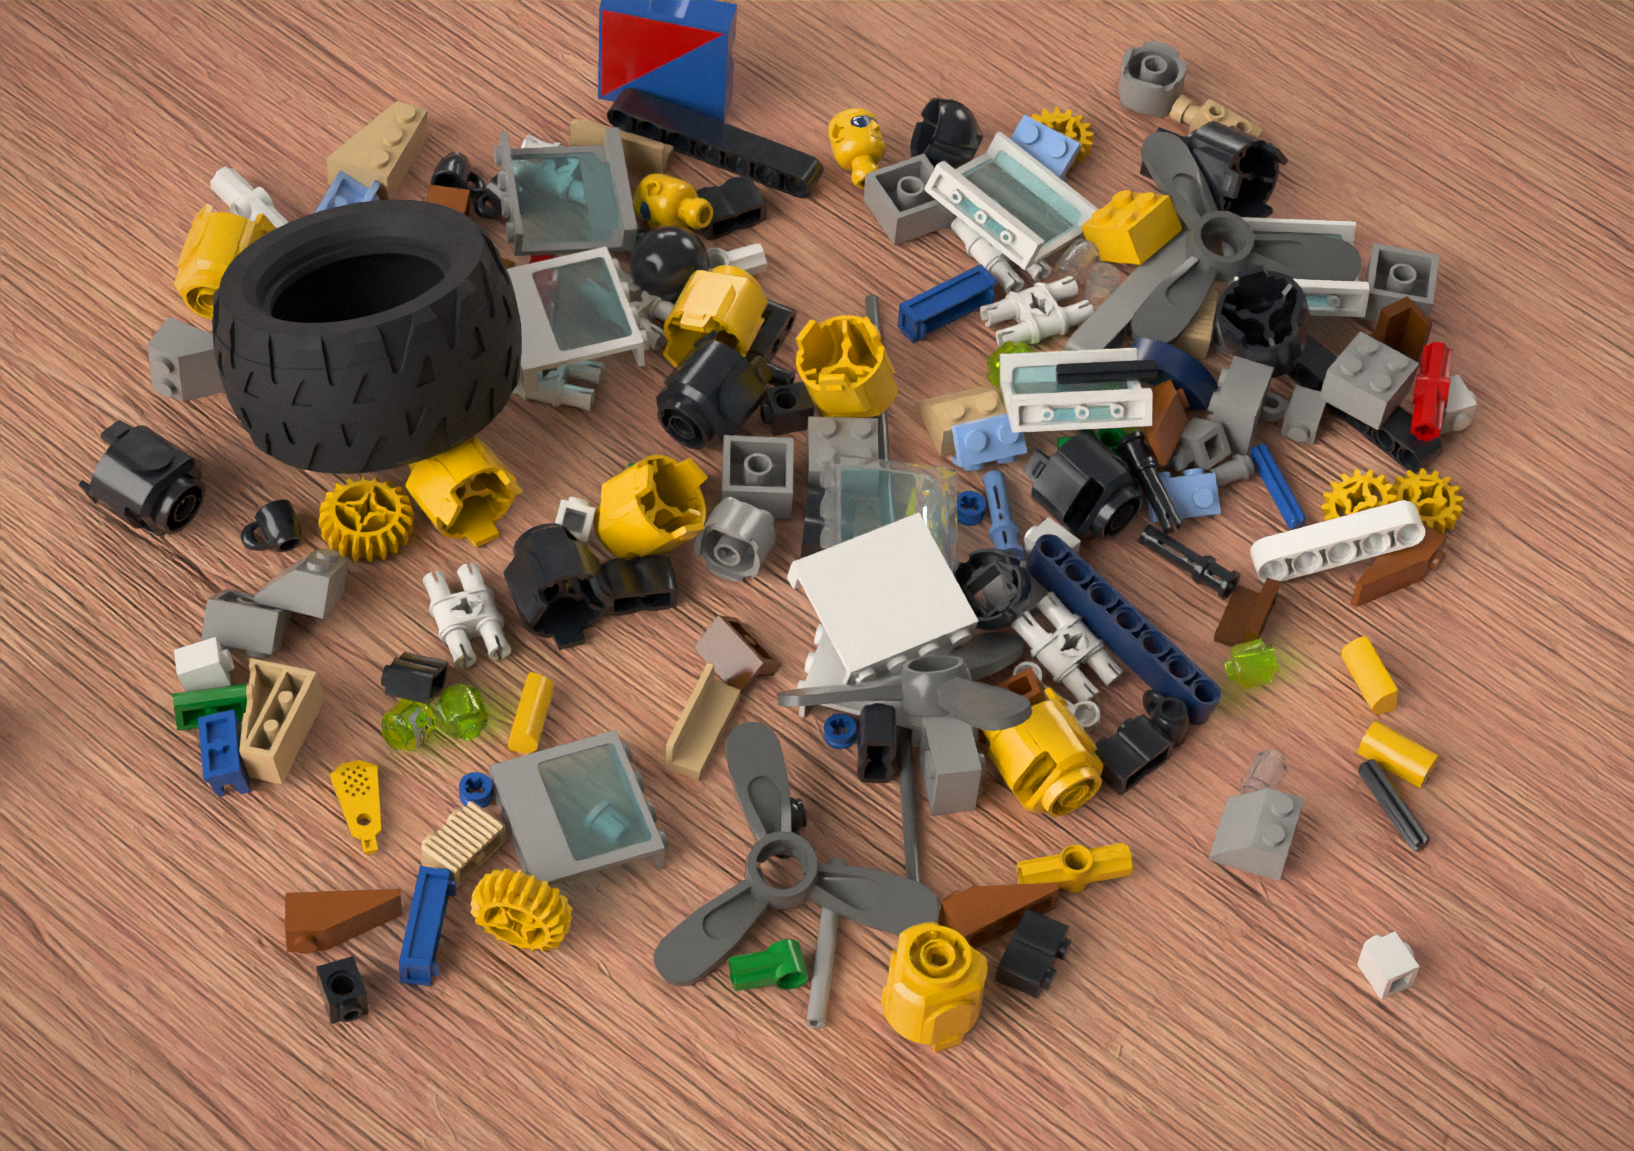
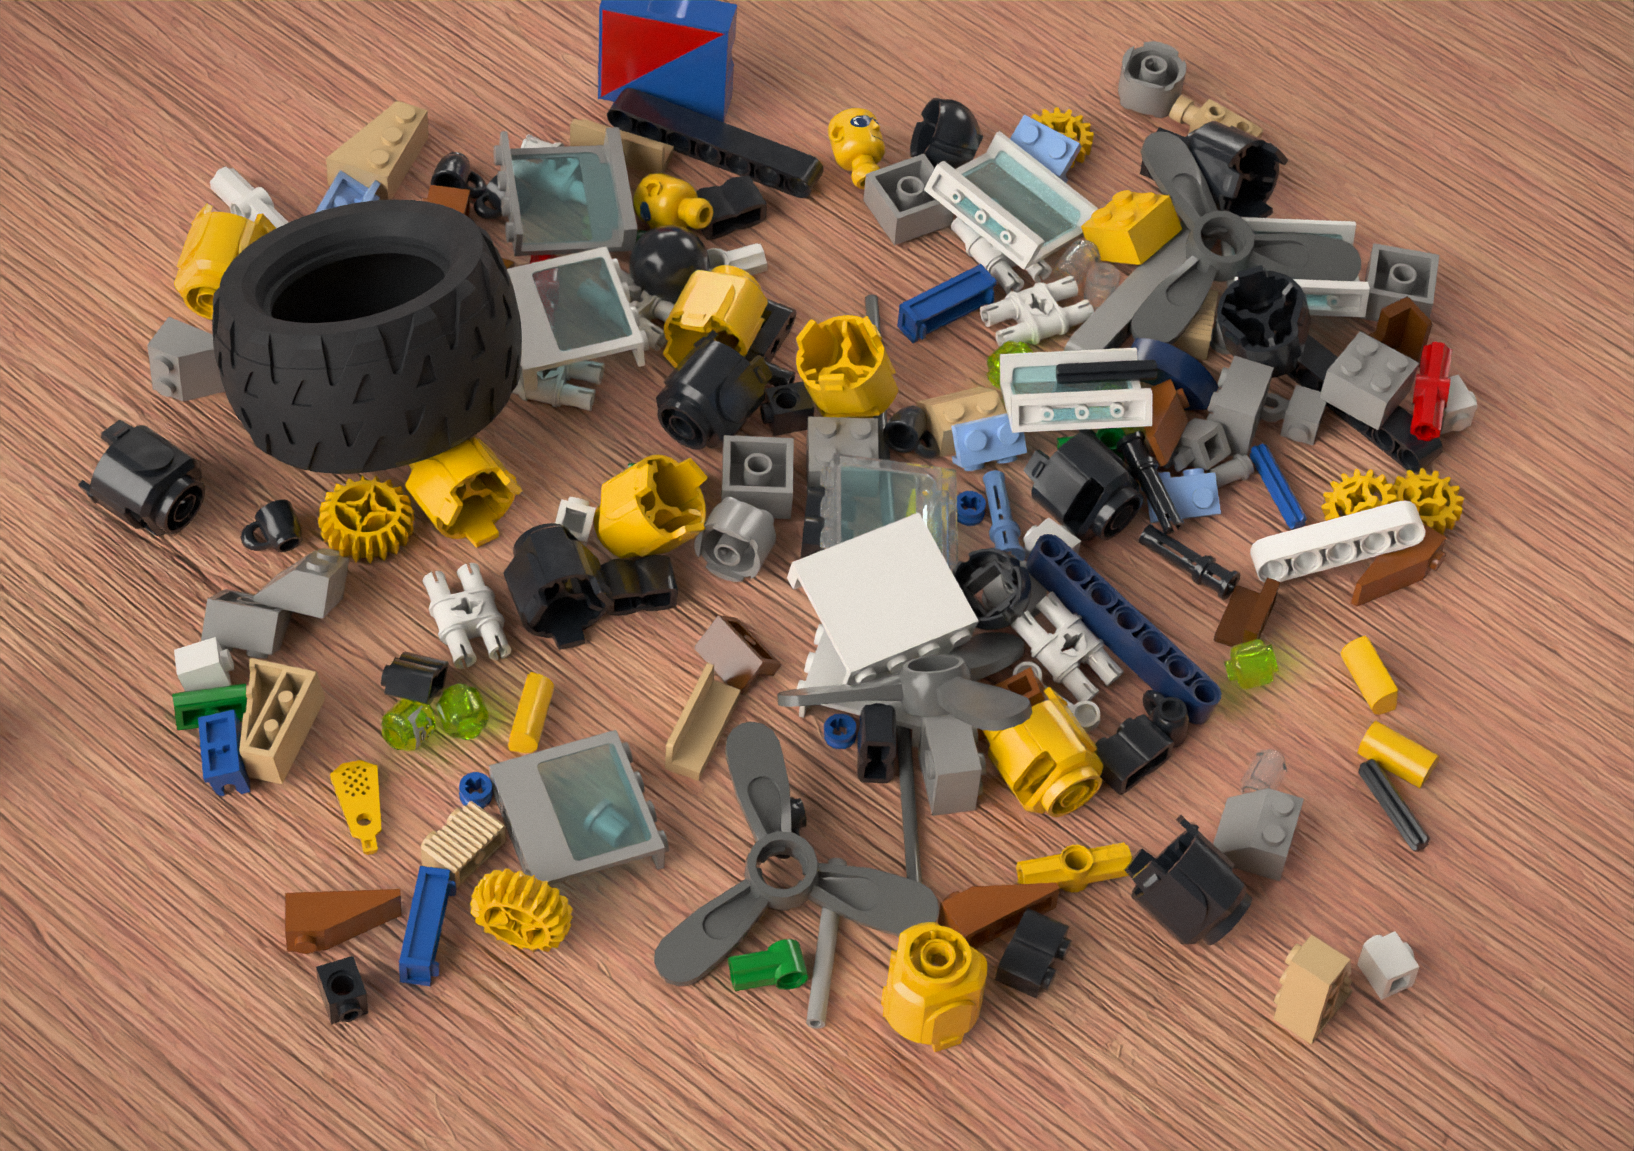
(906, 431): none -> black piece
(1189, 887): none -> black piece
(1312, 988): none -> tan wedge

